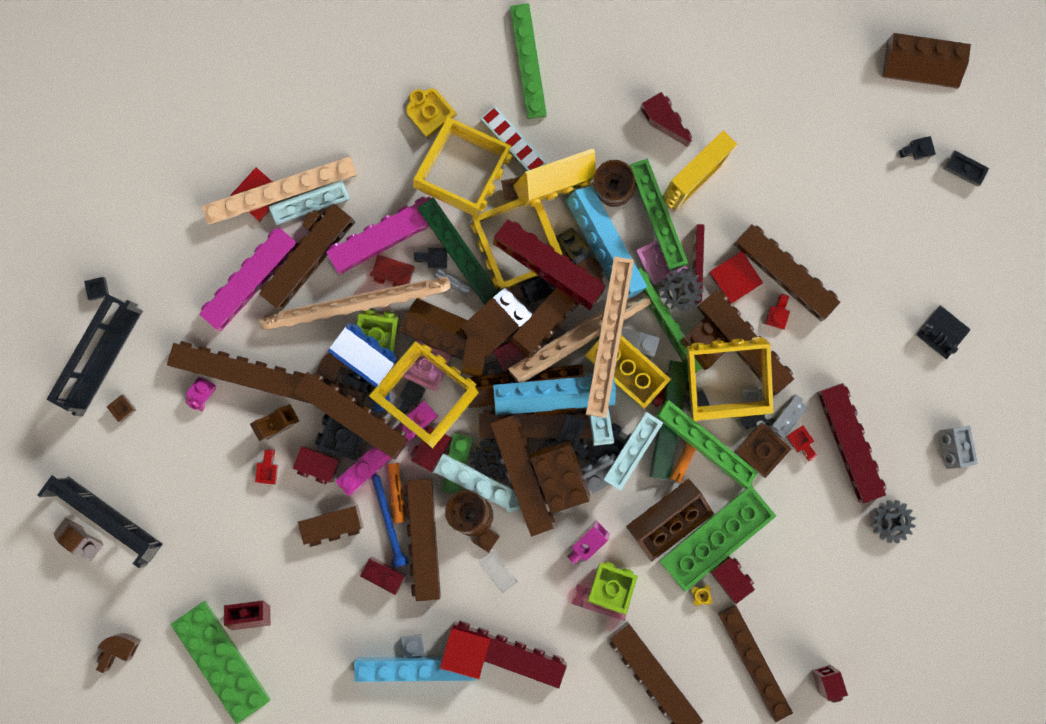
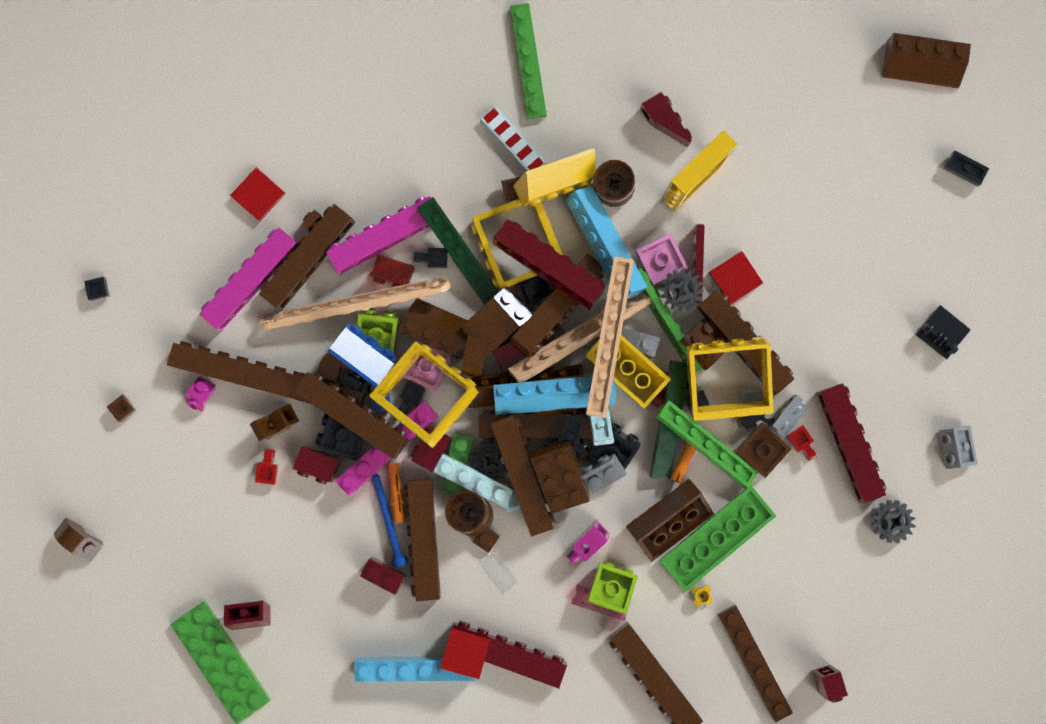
(101, 359): black piece -> none
(104, 516): black piece -> none
(119, 645): reddish brown brick -> none
(279, 190): light nougat plate -> none
(307, 202): light aqua tile -> none
(331, 526): reddish brown brick -> none
(412, 645): light grey plate -> none
(428, 110): yellow plate -> none
(454, 282): light grey axle -> none
(475, 137): yellow window -> none
(496, 366): black plate -> none
(573, 245): black plate -> none
(633, 451): light aqua plate -> none
(658, 215): bright green plate -> none
(733, 580): dark red brick -> none
(778, 316): red plate -> none
(787, 272): reddish brown brick -> none
(919, 148): black plate -> none

